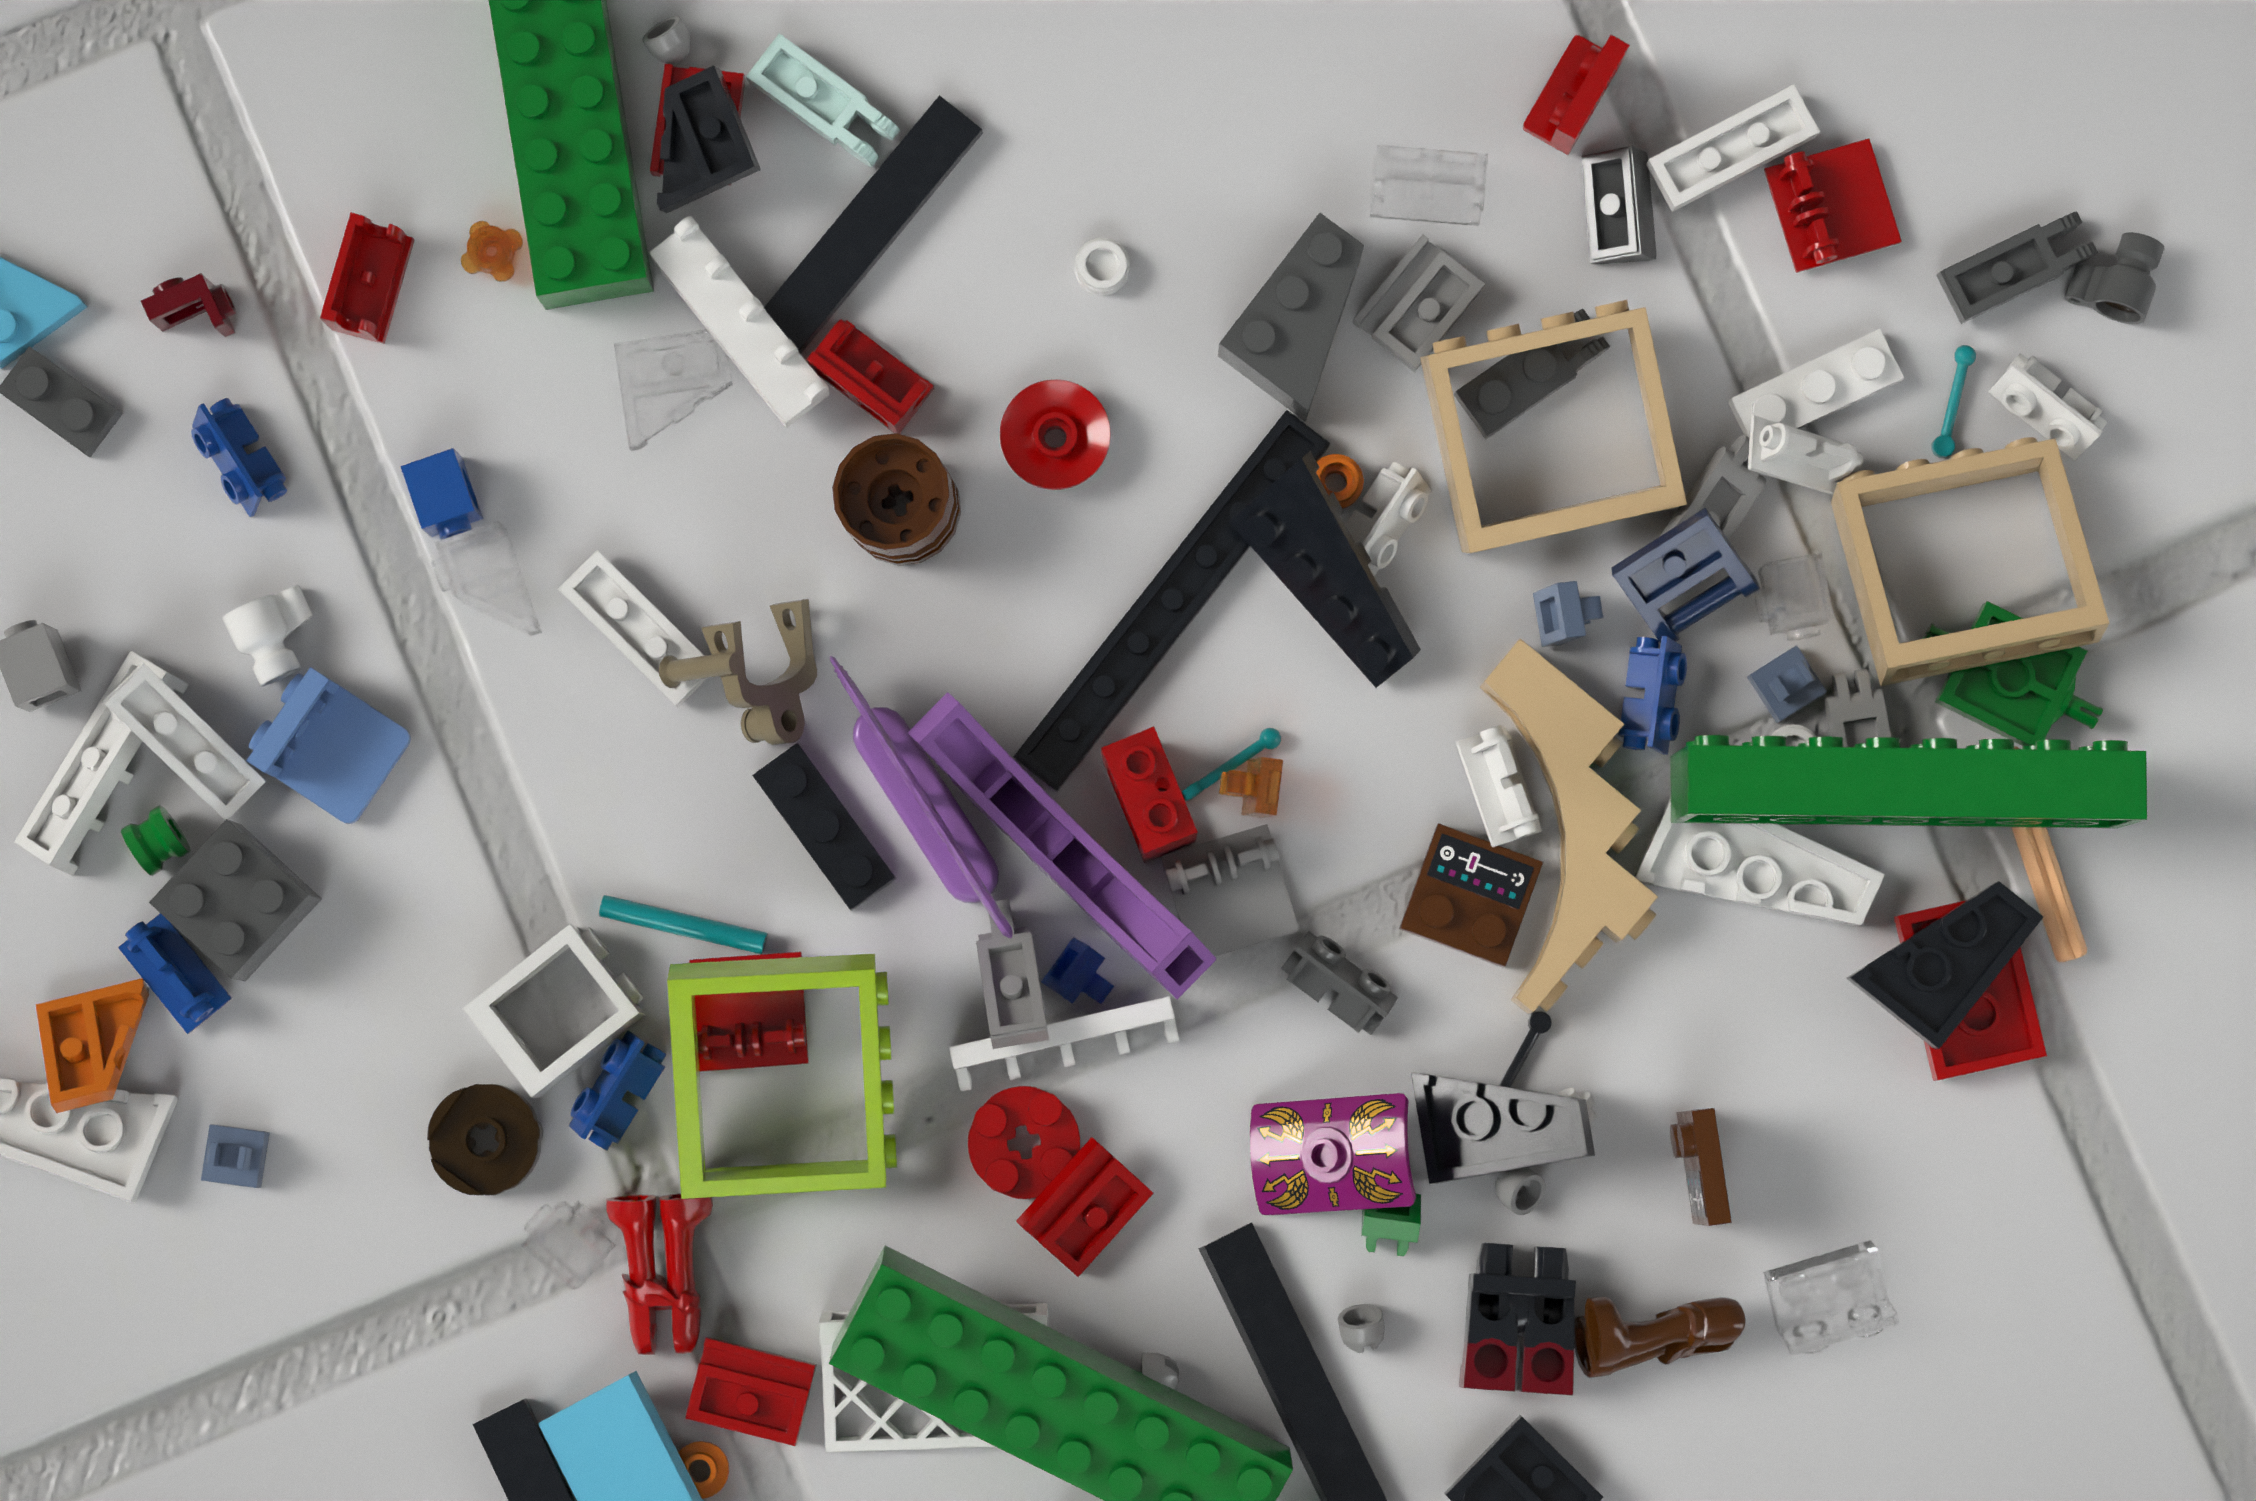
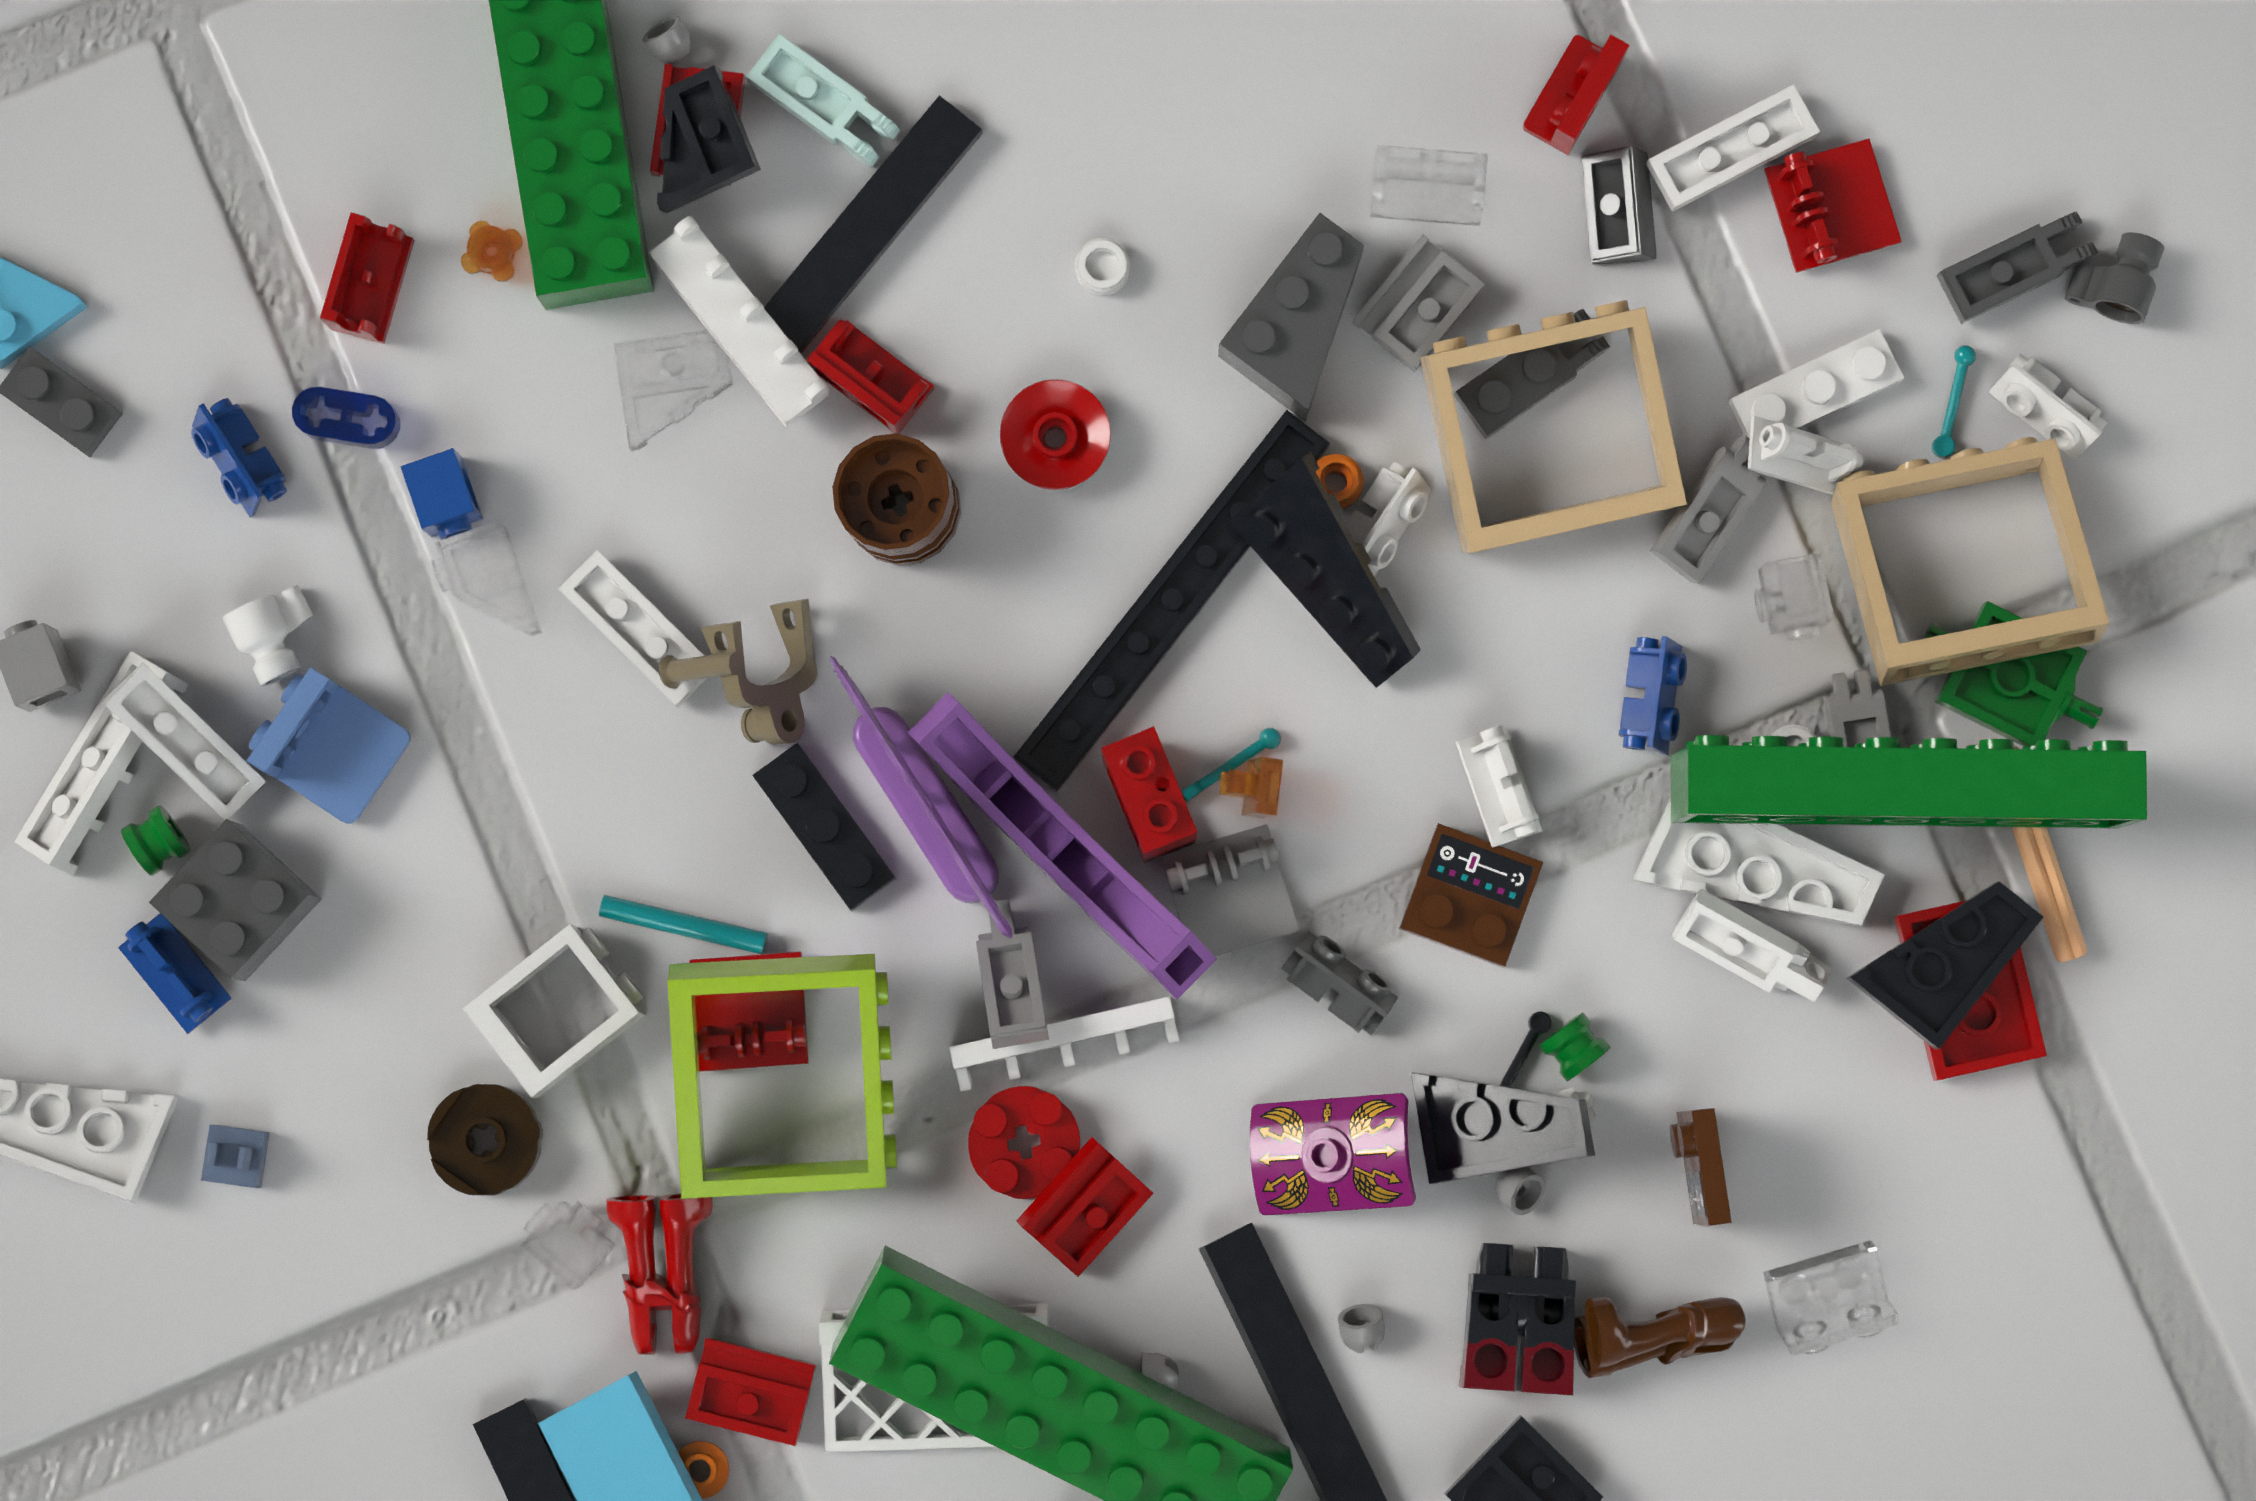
(89, 1042): orange wing -> none
(182, 300): dark red bracket -> none
(348, 405): none -> clear blue beam
(602, 1105): blue hinge -> none
(1076, 973): clear blue tile -> none
(1394, 1224): green tile -> none
(1563, 613): sand blue tile -> none
(1574, 1046): none -> green wheel
(1594, 892): tan arch -> none
(1676, 565): plate -> none
(1749, 947): none -> white hinge
(1786, 684): sand blue tile -> none

